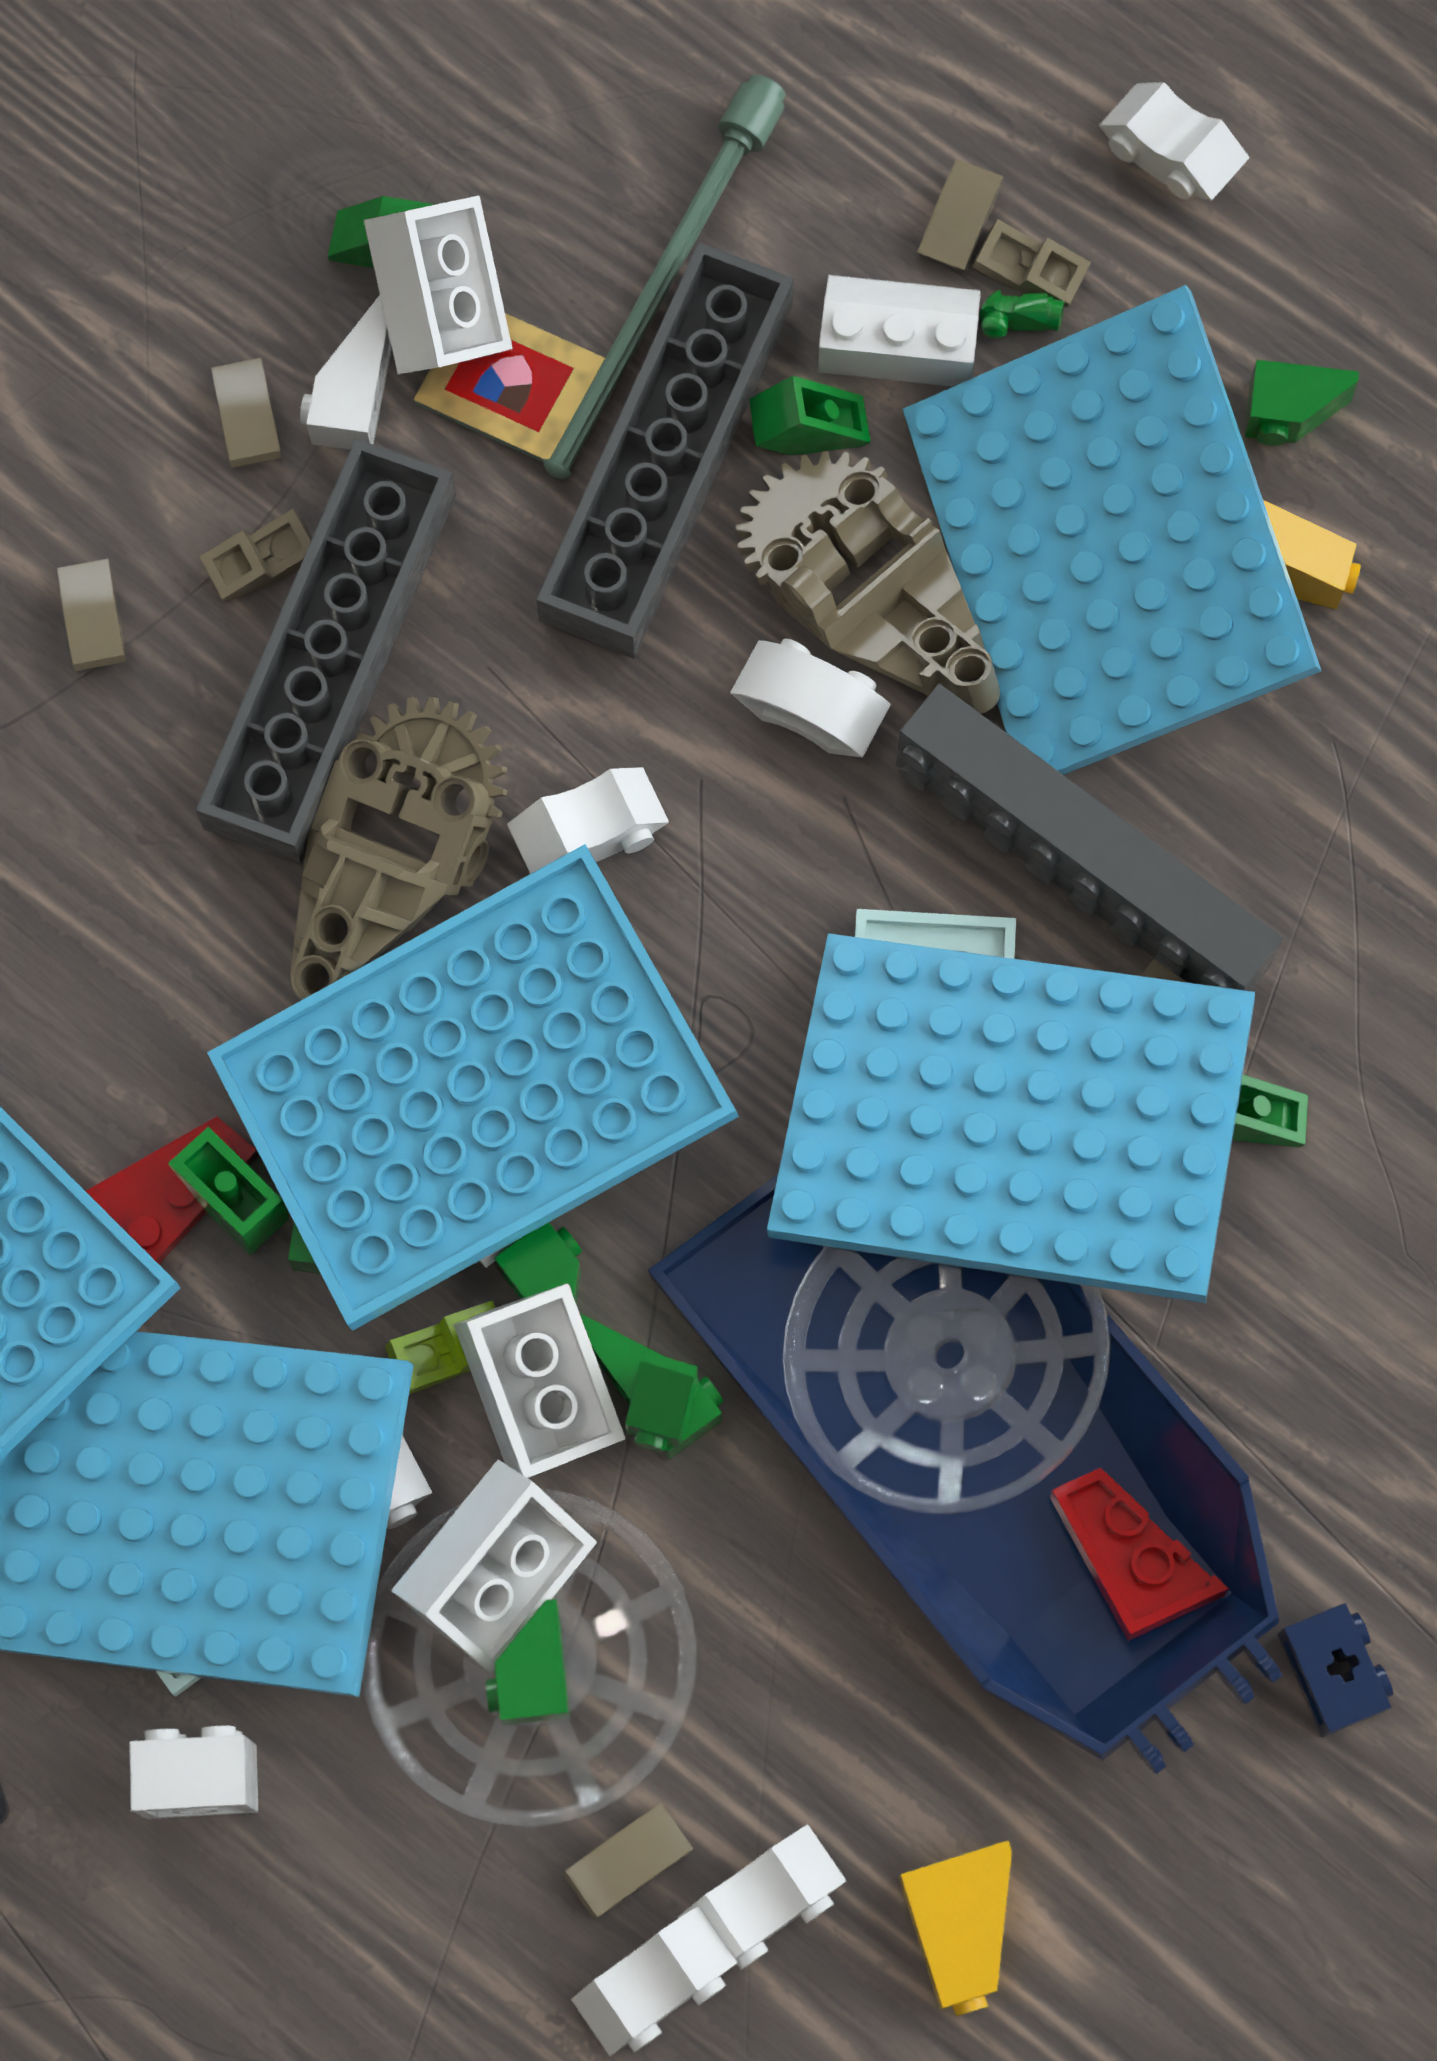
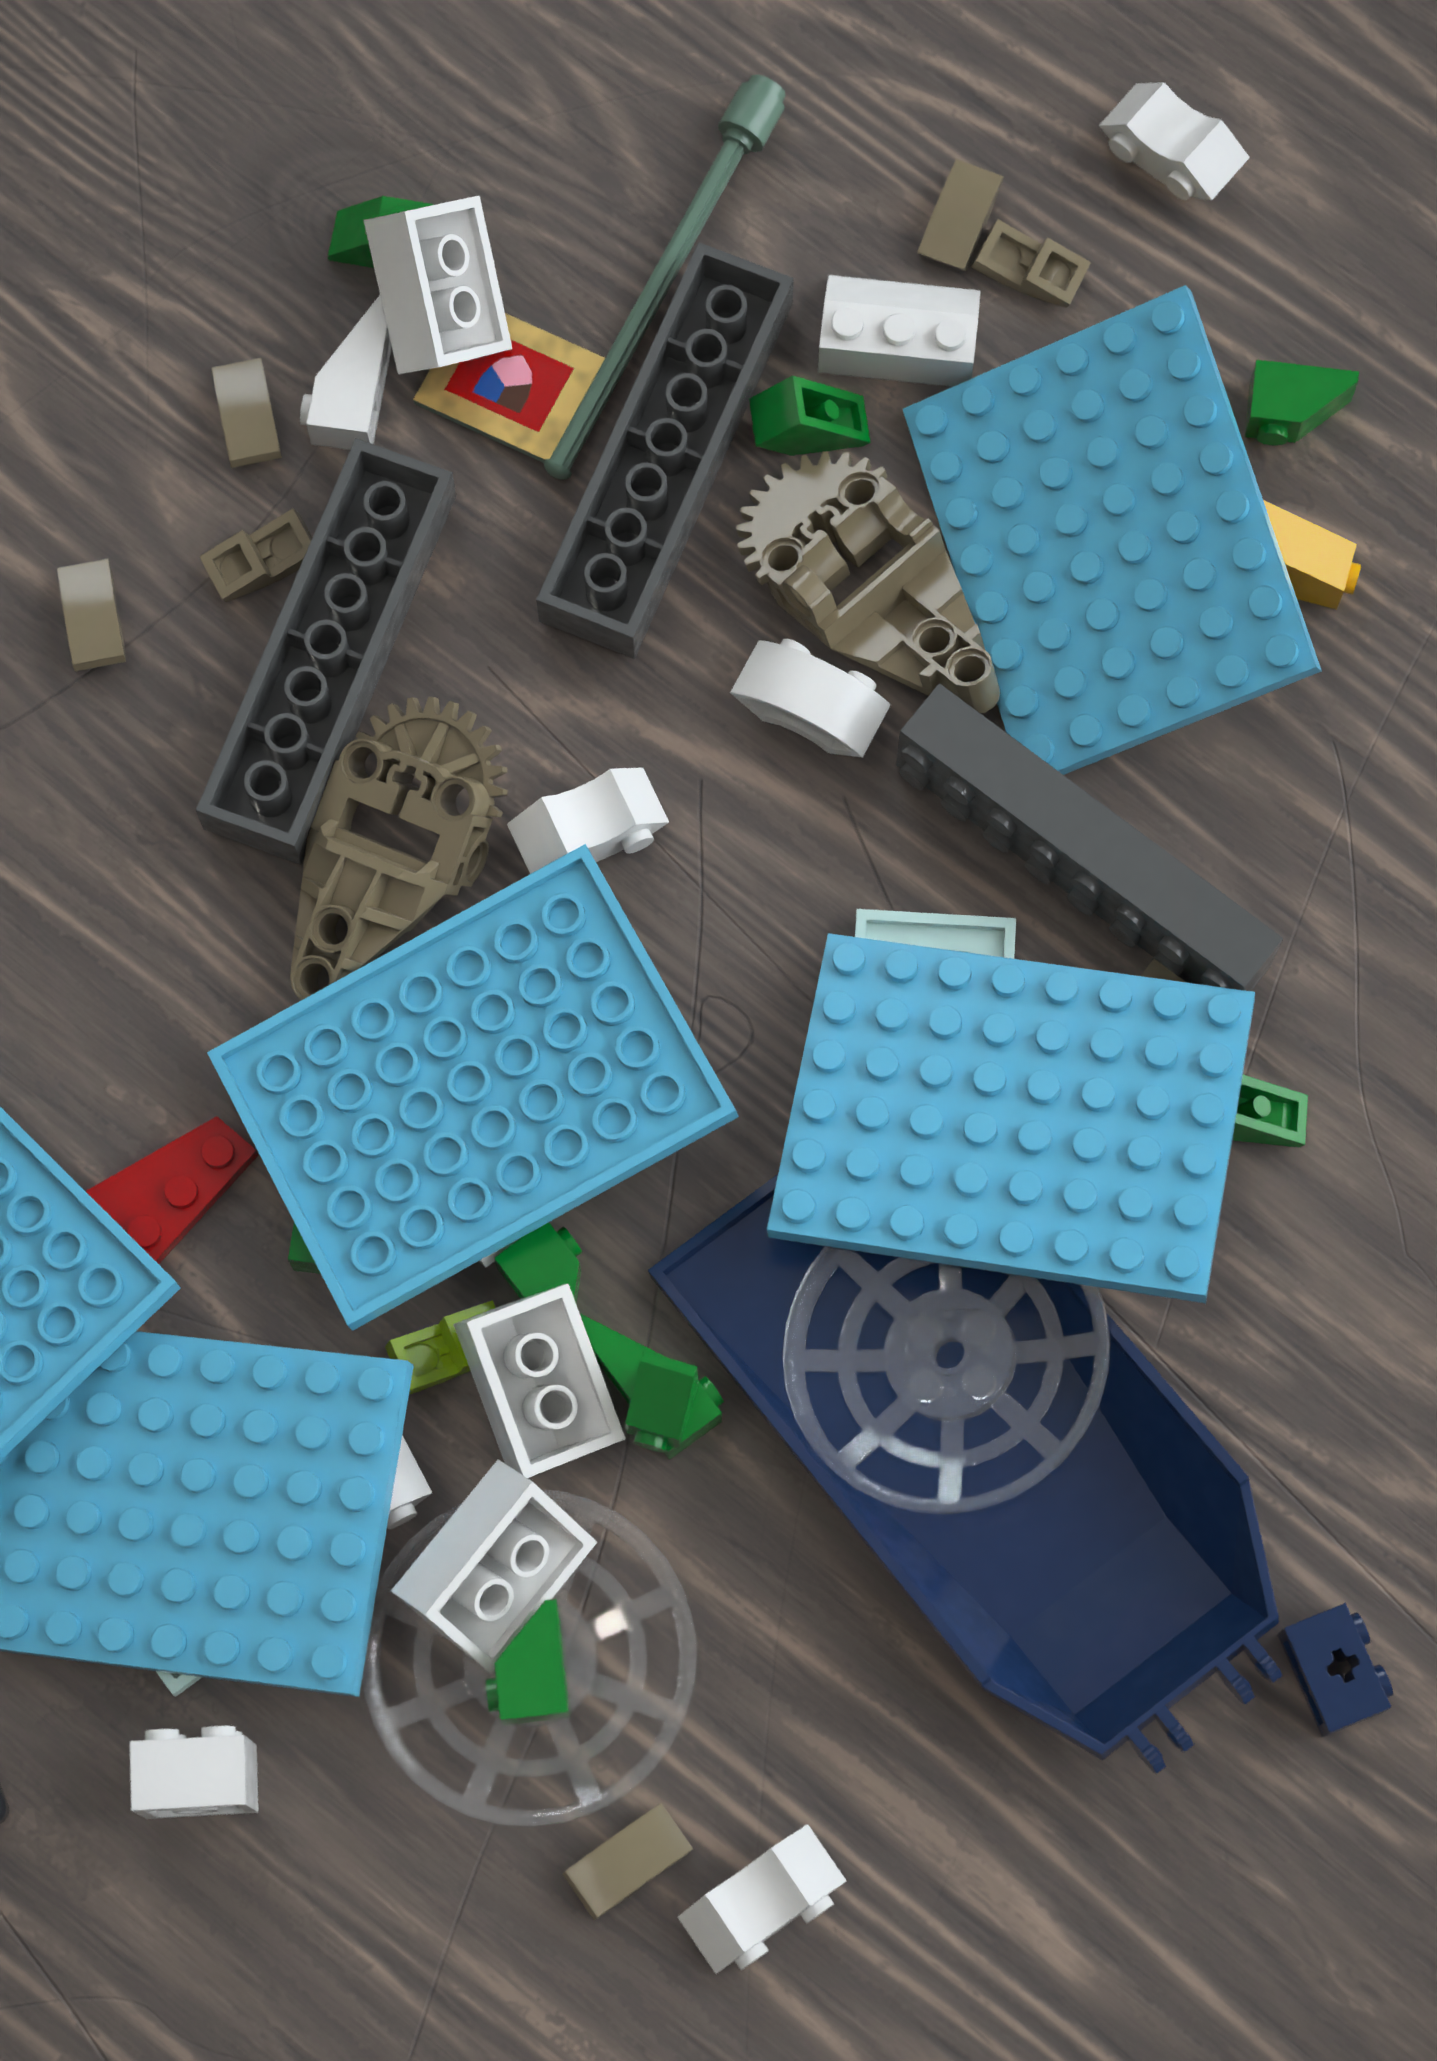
(230, 1191): green slope -> none
(654, 1981): white brick -> none
(960, 1923): yellow slope -> none
(1020, 313): green arm -> none
(1130, 1558): red wing -> none

